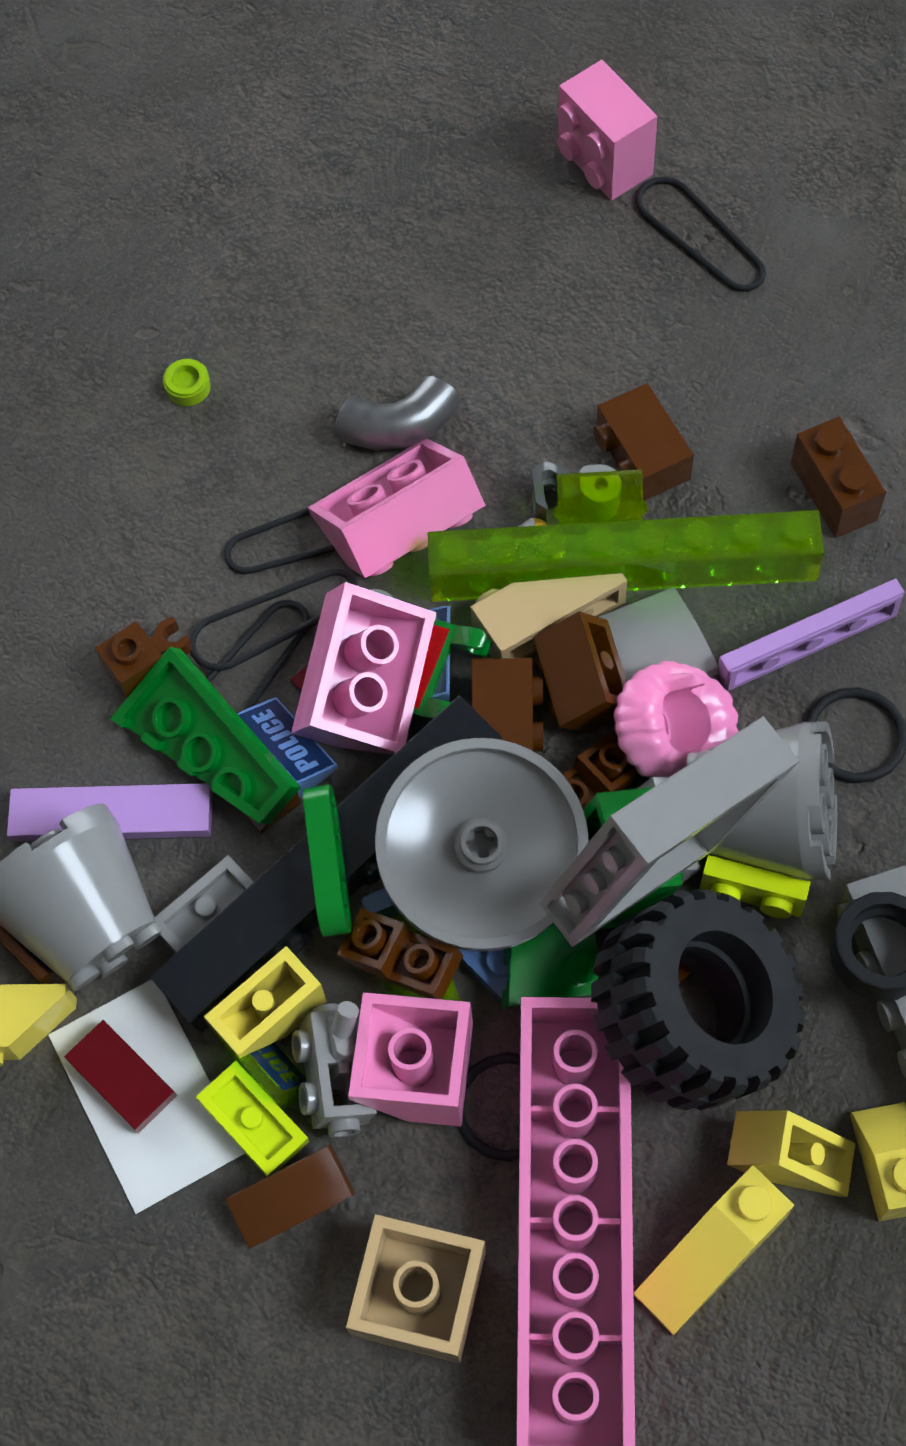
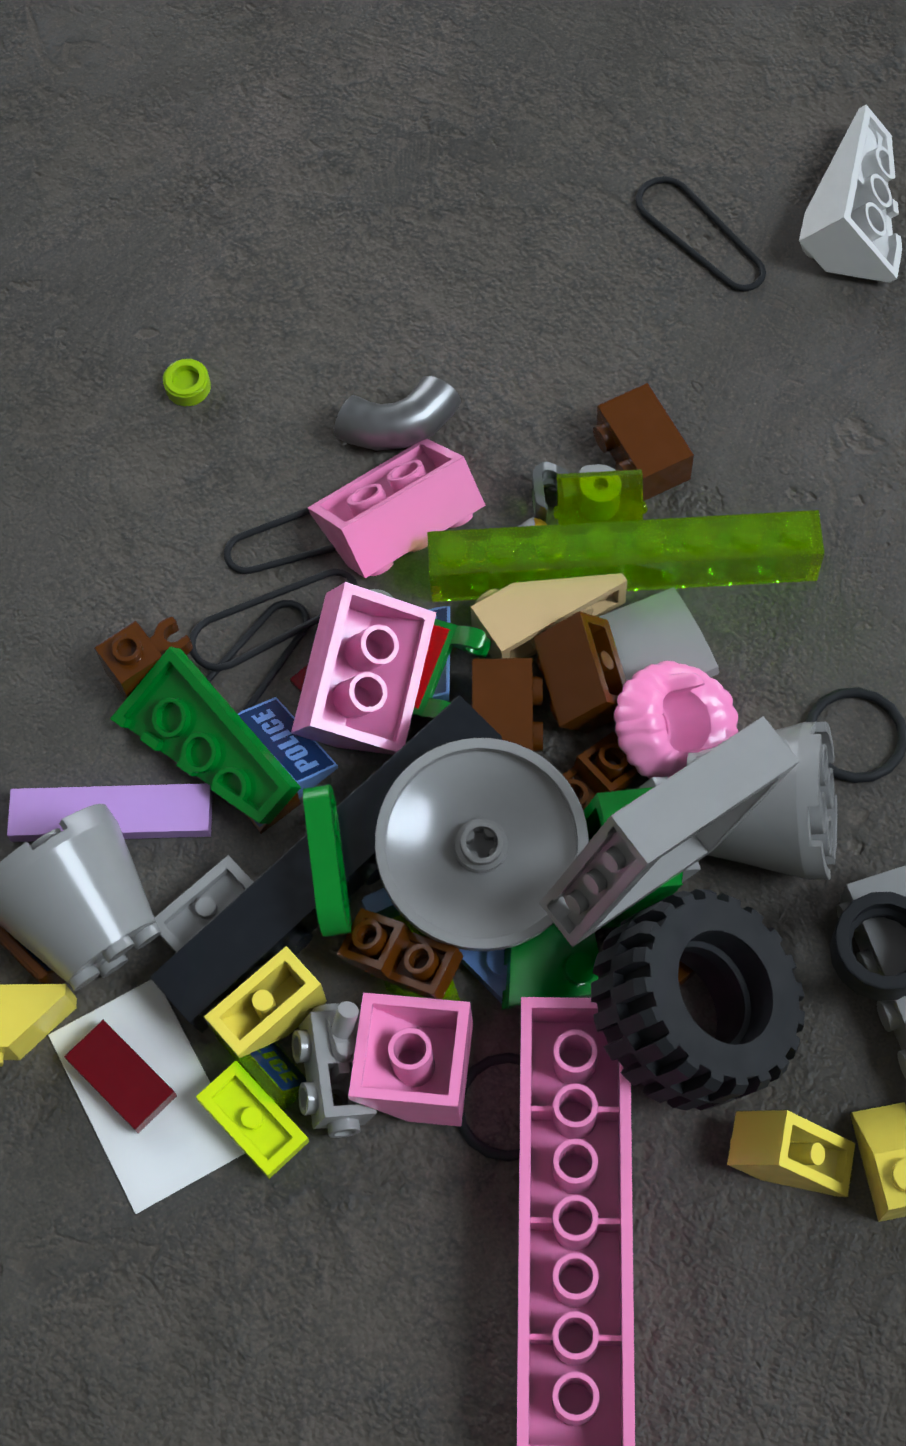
(290, 1196): reddish brown slope -> none
(417, 1288): tan brick -> none
(606, 130): bright pink brick -> none
(713, 1249): light yellow slope -> none
(771, 891): neon yellow plate -> none
(810, 635): lavender tile -> none
(837, 477): reddish brown brick -> none
(852, 209): none -> white wedge

